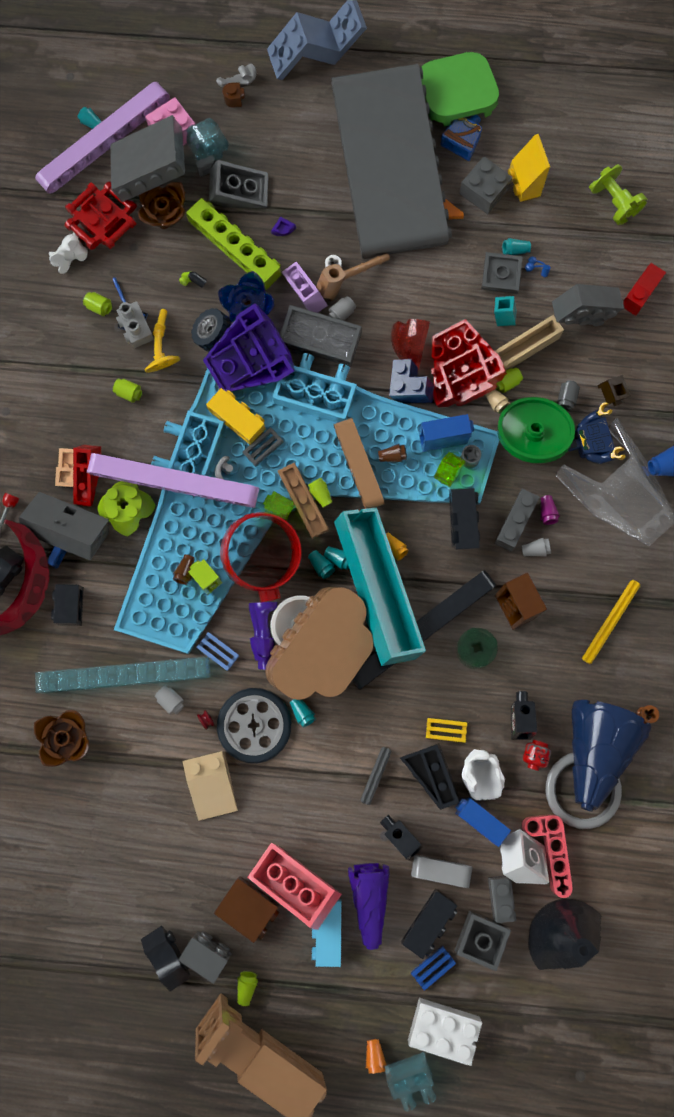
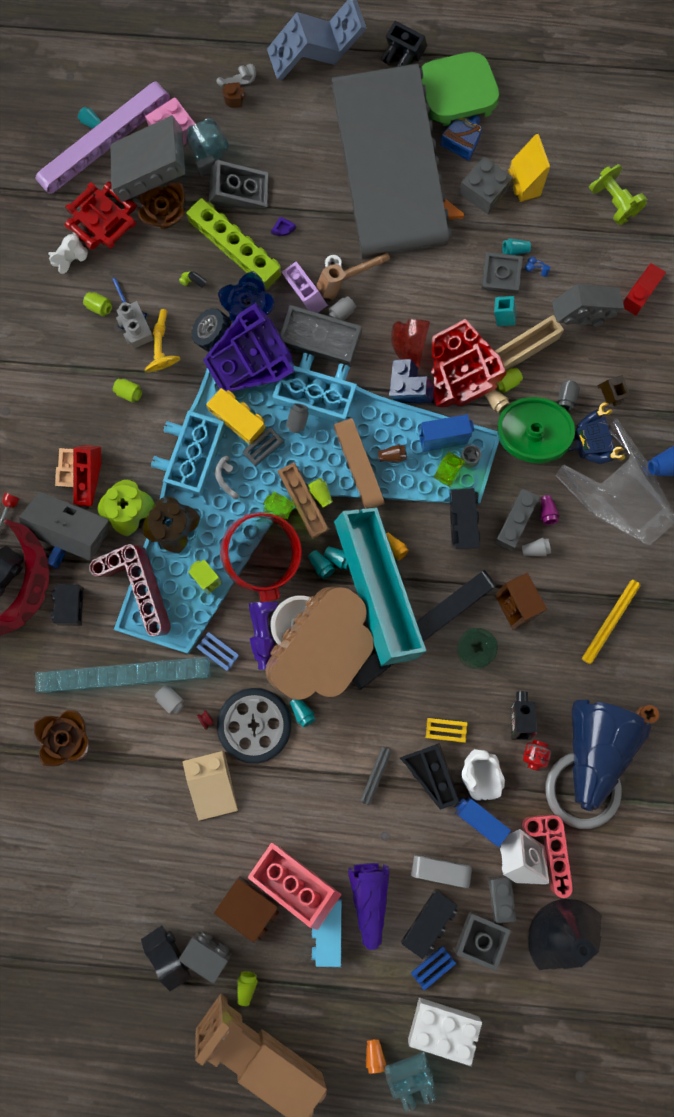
(132, 565): none -> dark red beam
(173, 480): lavender beam -> none
(176, 536): none -> dark brown brick
(181, 573): reddish brown cone -> none
(297, 418): none -> dark grey brick
(404, 40): none -> black brick
(407, 844): black torso -> none

